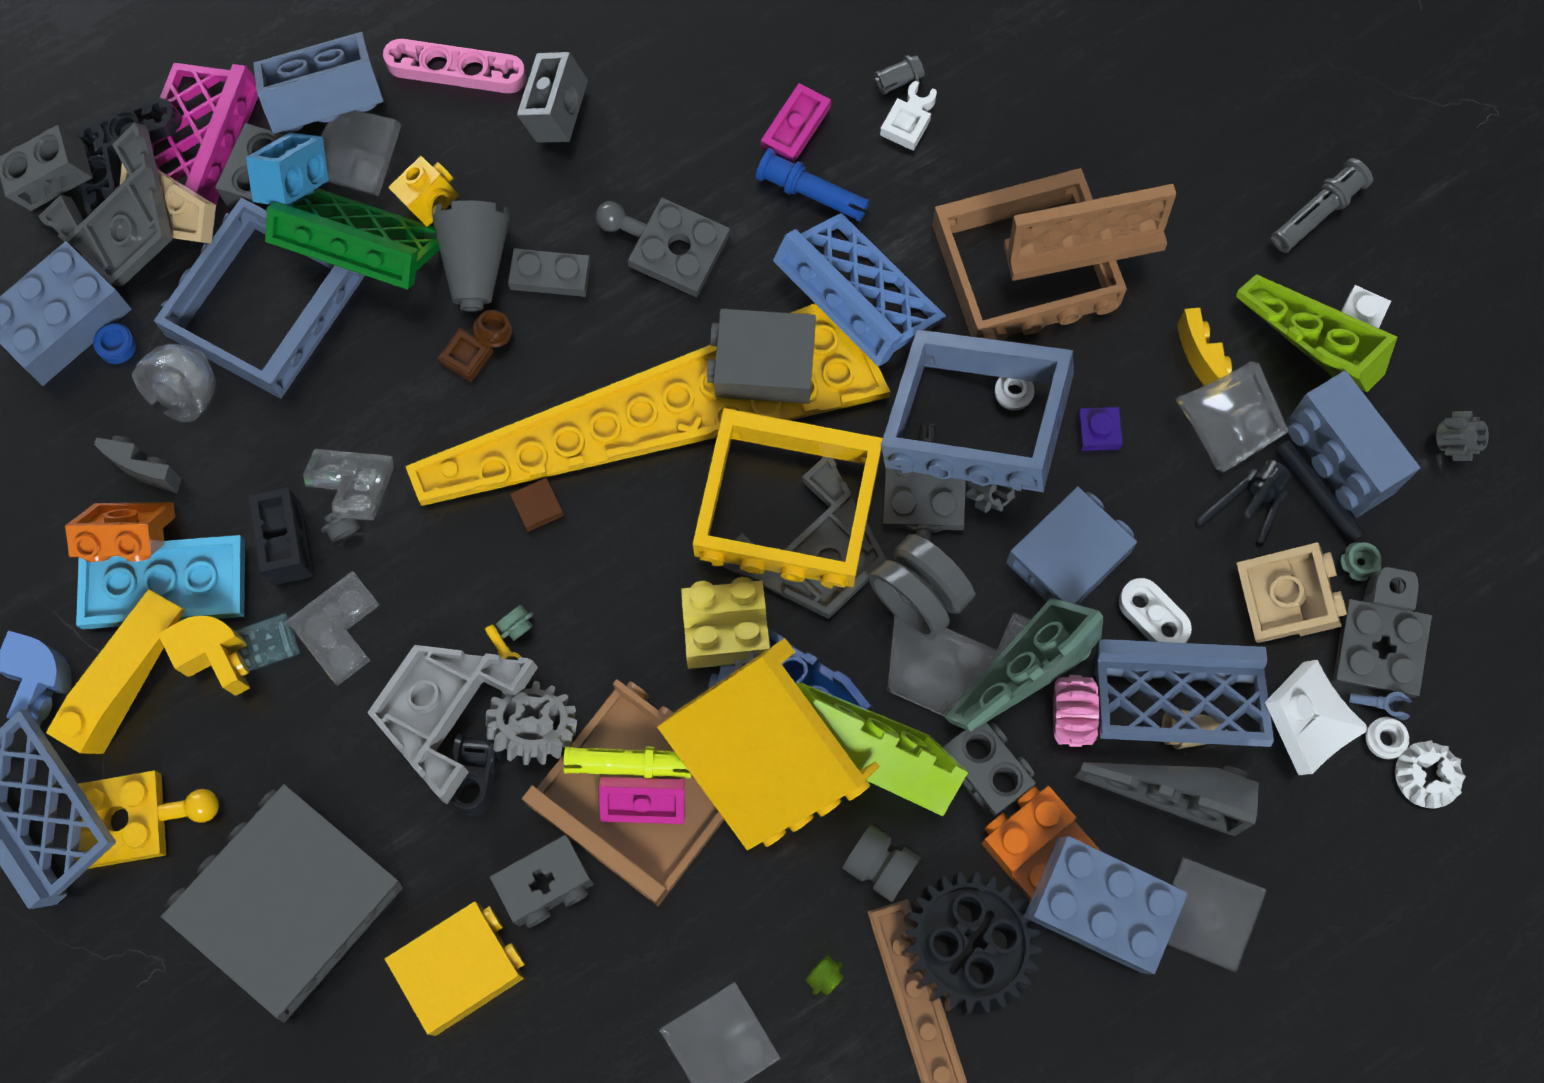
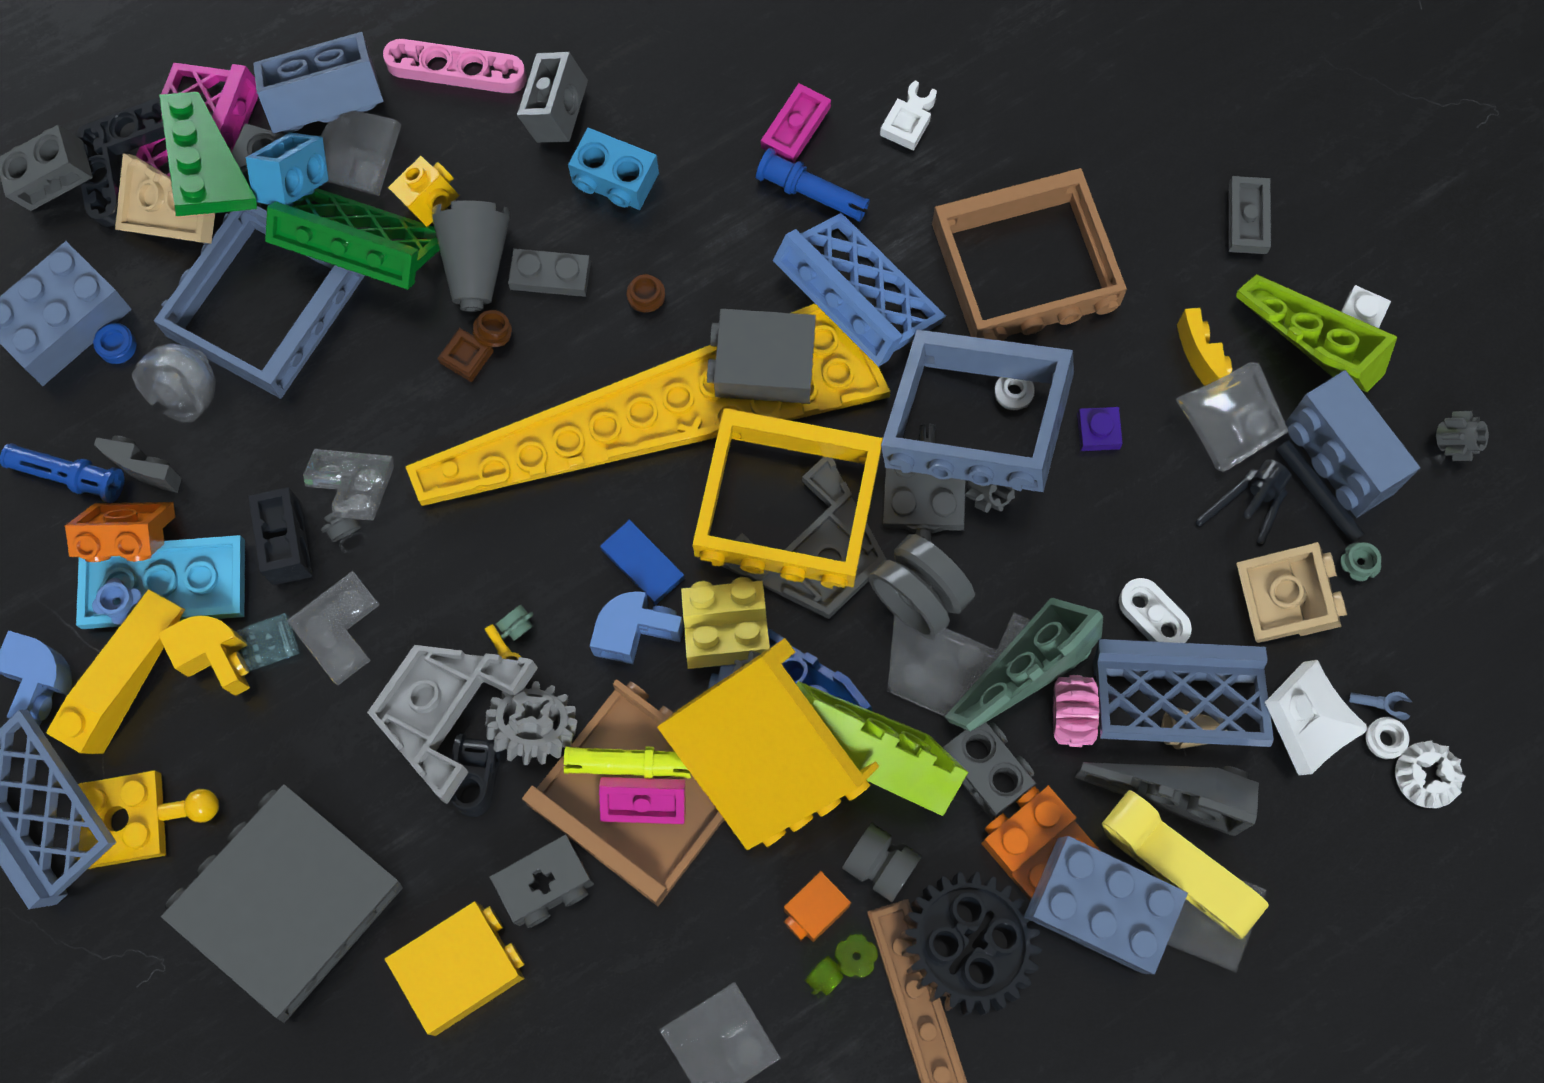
(78, 475): none -> blue pin
(106, 596): none -> medium blue plate
(128, 224): dark grey wing -> none
(199, 160): none -> green wing
(537, 504): reddish brown tile -> none
(618, 162): none -> dark azure brick
(624, 621): none -> medium blue brick
(642, 562): none -> blue tile
(645, 293): none -> reddish brown plate
(666, 225): dark grey plate -> none
(815, 908): none -> orange brick
(860, 967): none -> clear neon green plate
(899, 74): dark grey pin -> none
(1063, 245): medium nougat fence -> none
(1072, 549): sand blue brick -> none
(1170, 857): none -> light yellow beam
(1249, 215): none -> dark grey plate
(1332, 195): dark grey pin -> none
(1386, 616): dark grey plate -> none

